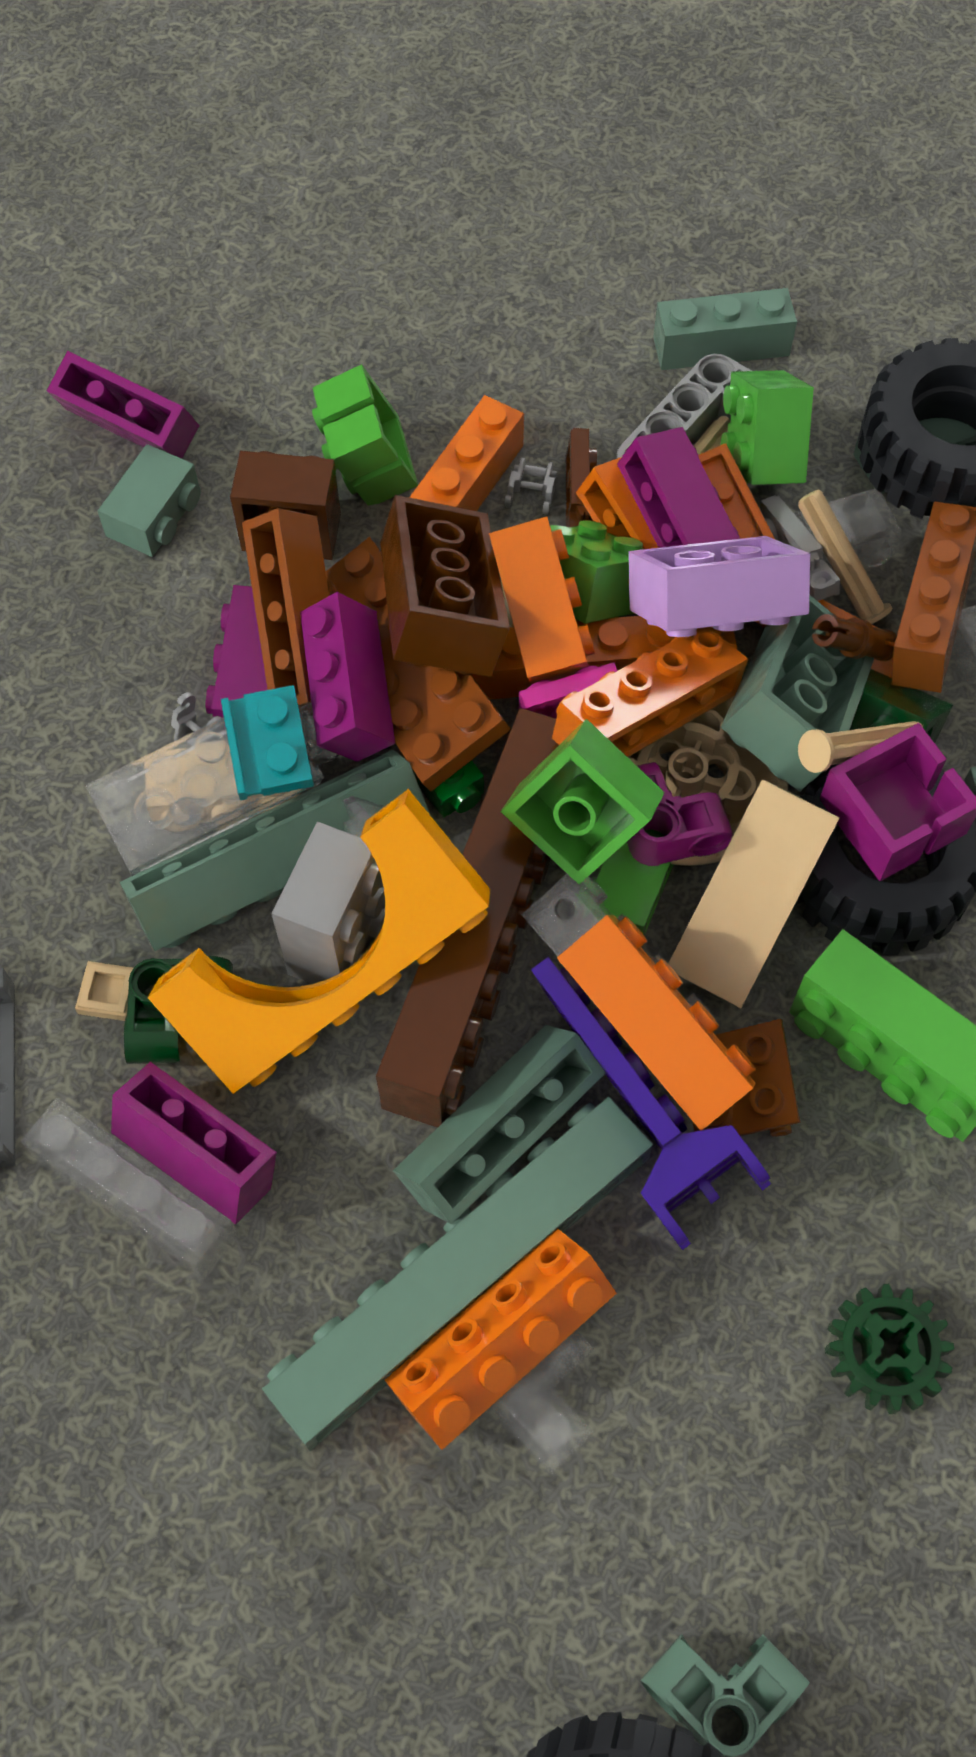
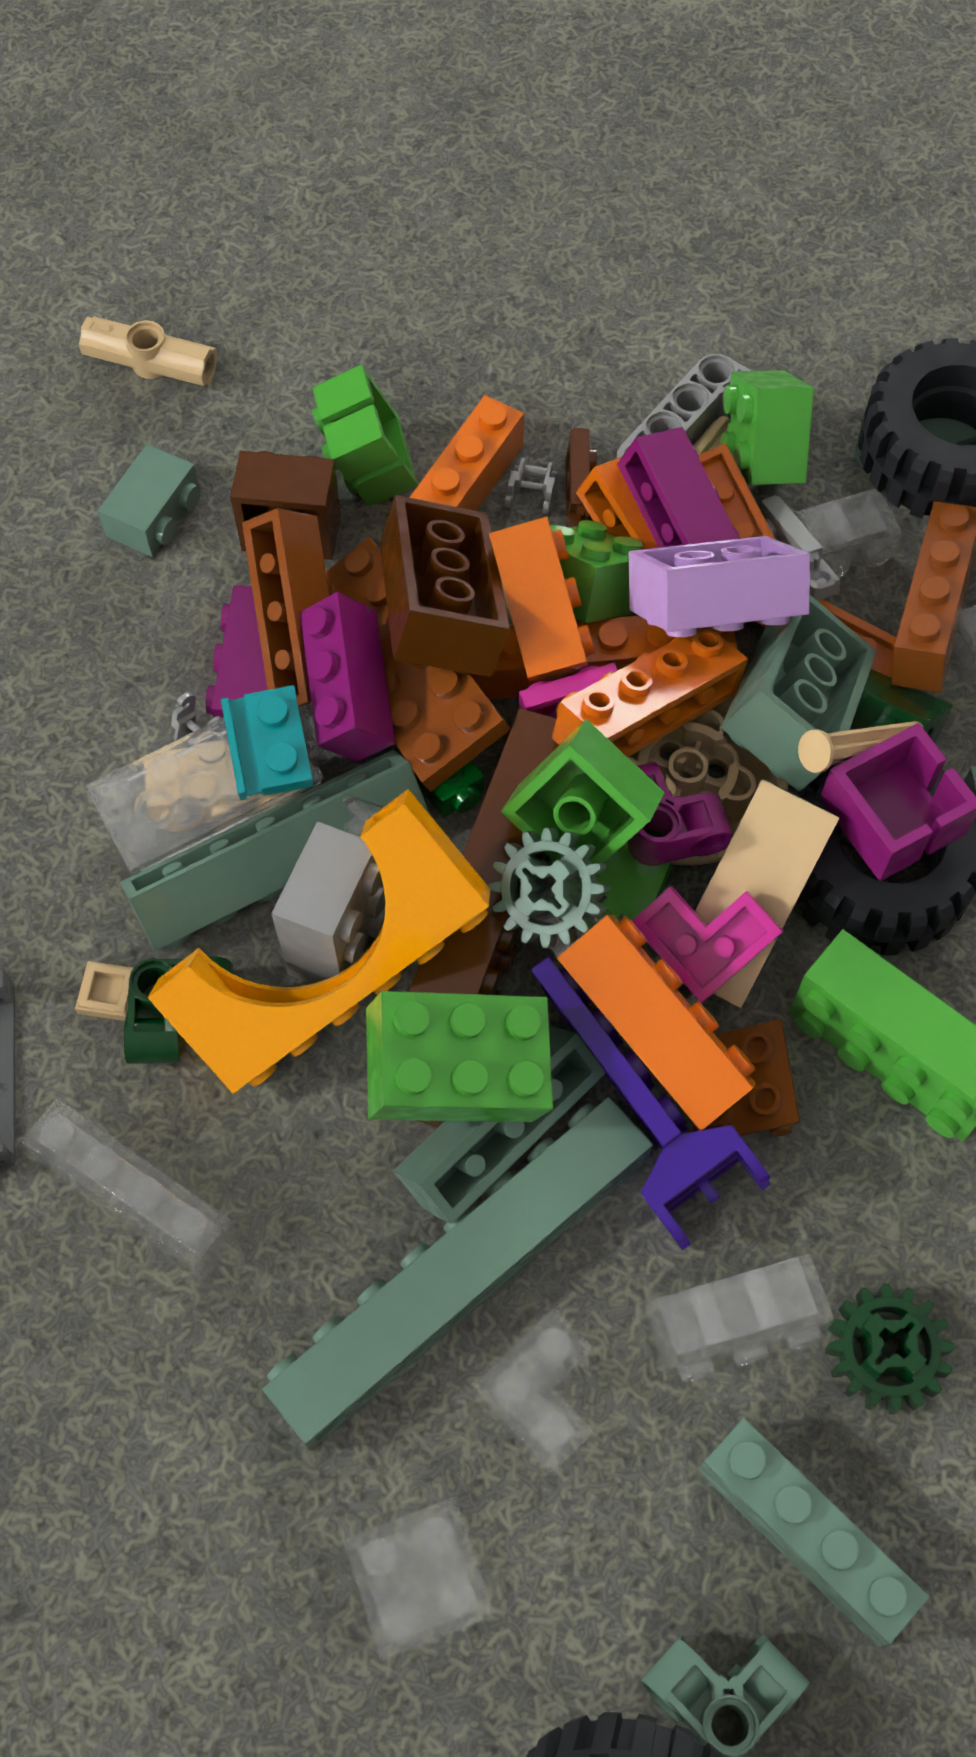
(122, 406): magenta brick -> none
(148, 350): none -> tan piece
(192, 1142): magenta brick -> none
(418, 1579): none -> clear plate
(458, 1057): none -> bright green brick
(500, 1337): orange brick -> none
(532, 902): none -> sand green gear
(705, 953): none -> dark pink plate
(732, 325): sand green brick -> none
(739, 1318): none -> clear brick
(813, 1534): none -> sand green brick
(842, 557): tan axle -> none
(854, 637): reddish brown pin -> none

